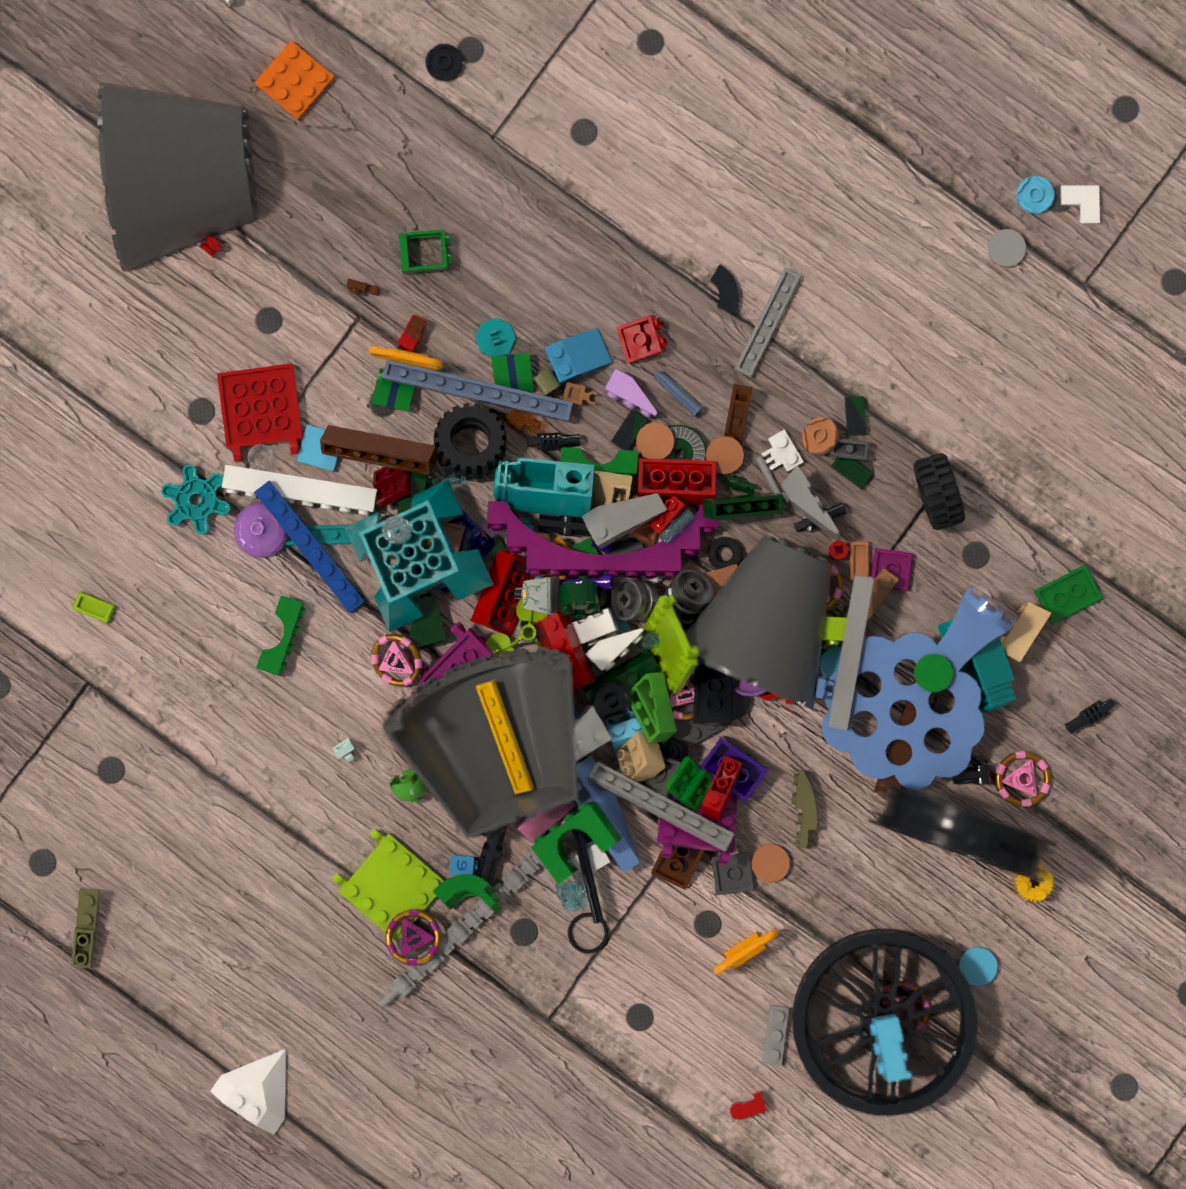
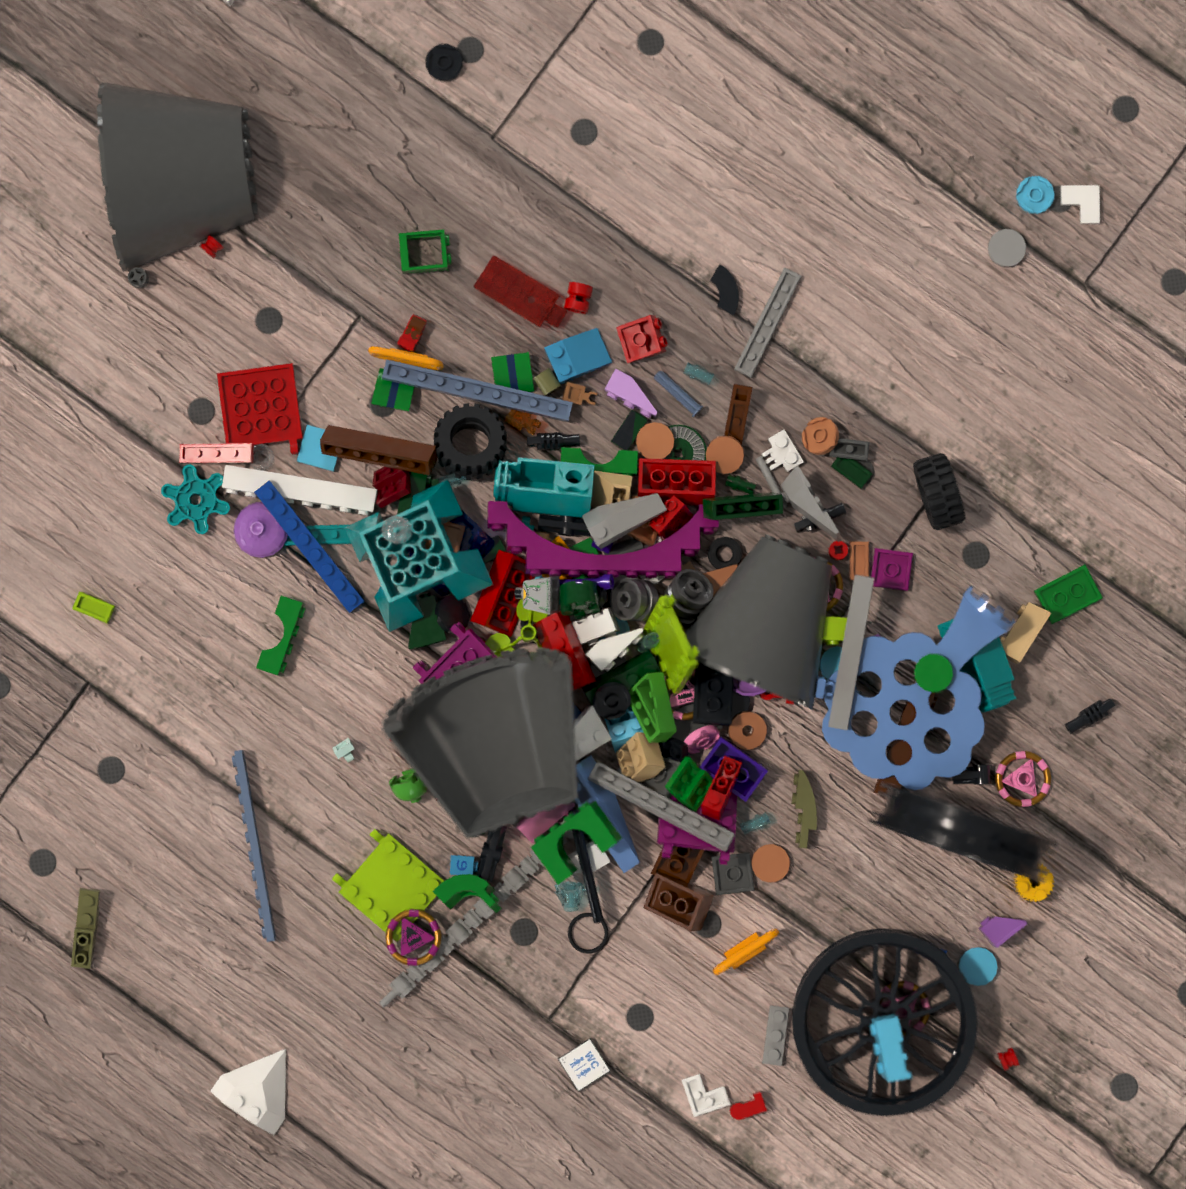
(136, 274): none -> dark grey wheel
(216, 453): none -> tile
(255, 854): none -> sand blue plate
(294, 80): orange plate -> none
(357, 287): reddish brown plate -> none
(396, 660): piece -> none
(451, 611): none -> black tile
(495, 337): teal piece -> none
(504, 737): yellow tile -> none
(513, 288): none -> clear red hinge
(579, 291): none -> red wheel
(584, 1064): none -> white tile
(676, 526): clear light blue pin -> none
(678, 902): none -> reddish brown slope
(698, 373): none -> clear light blue pin
(702, 738): none -> bright pink tile
(702, 1101): none -> white tile
(755, 823): none -> clear light blue pin
(758, 732): none -> nougat tile
(855, 415): black tile -> none
(882, 586): medium nougat plate -> none
(1000, 929): none -> medium lavender slope
(1008, 1059): none -> red wheel

